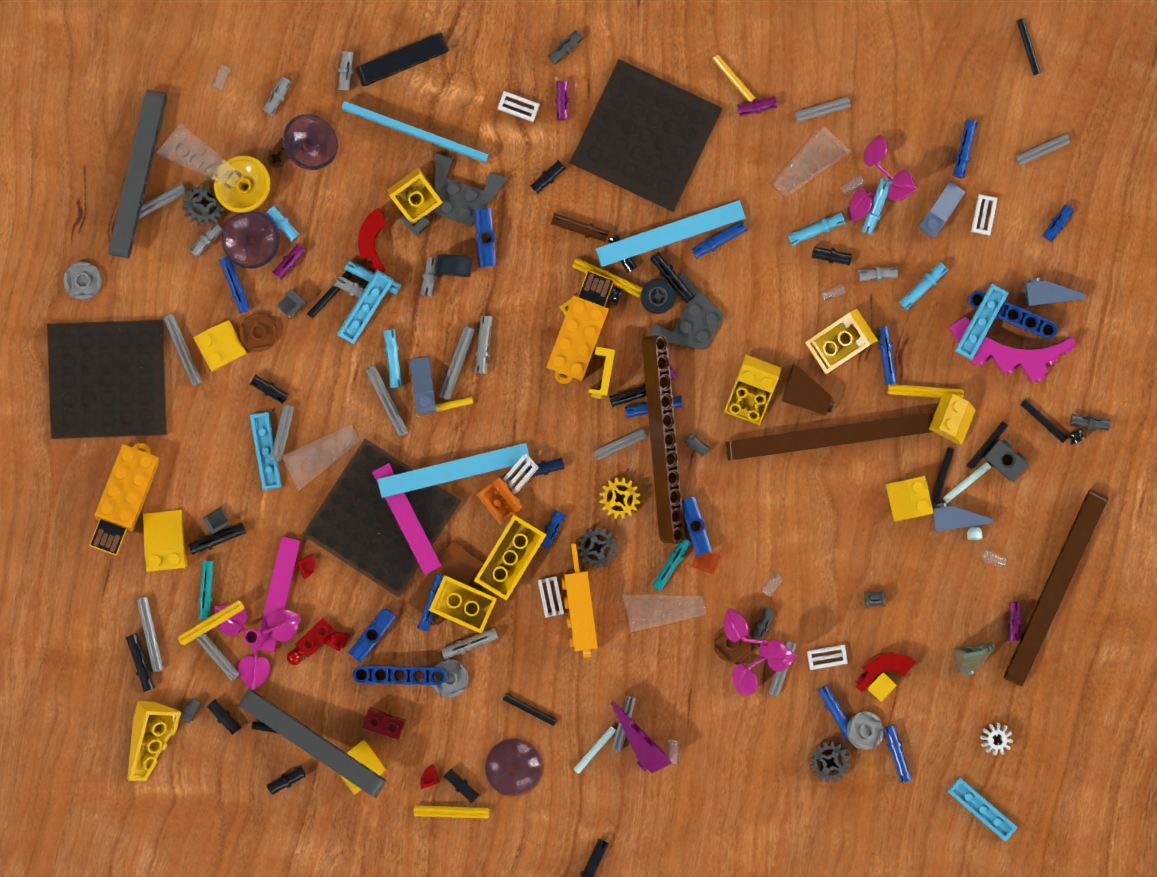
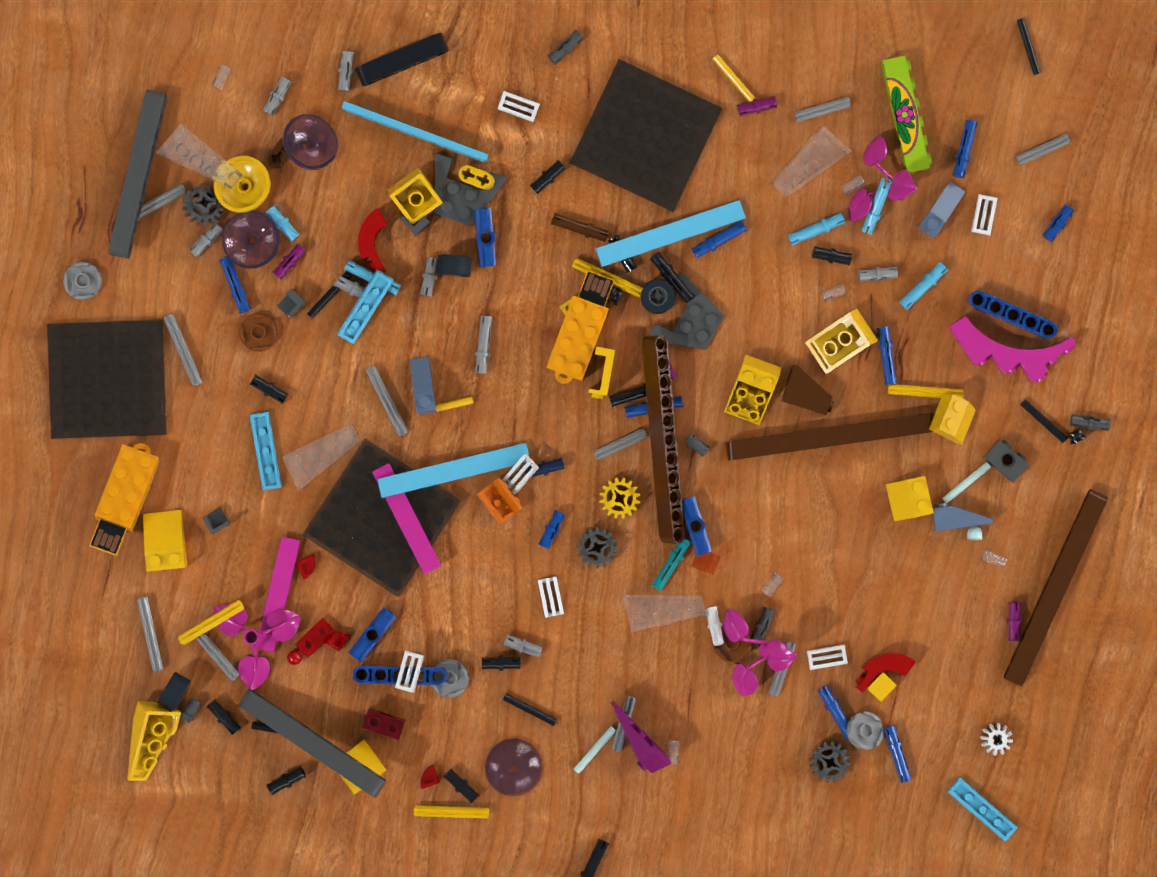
(140, 662): black pin -> none
(174, 691): none -> black wheel
(205, 589): teal pin -> none
(220, 345): yellow slope -> none
(235, 531): black pin -> none
(282, 432): light grey axle -> none
(392, 358): medium azure pin -> none
(414, 655): none -> white tile
(424, 623): blue pin -> none
(447, 651): light grey pin -> none
(456, 362): light grey axle -> none
(456, 564): dark orange tile -> none
(463, 604): yellow slope -> none
(475, 181): none -> yellow beam
(501, 663): none -> black pin
(510, 557): yellow slope -> none
(523, 646): none -> light grey axle
(562, 100): magenta pin -> none
(580, 608): light orange piece -> none
(714, 625): none -> white axle
(874, 598): dark grey bush -> none
(905, 114): none -> brick
(942, 475): black bar -> none
(972, 657): sand green wedge -> none
(981, 321): medium azure tile -> none
(987, 445): black bar -> none
(1045, 292): sand blue slope -> none

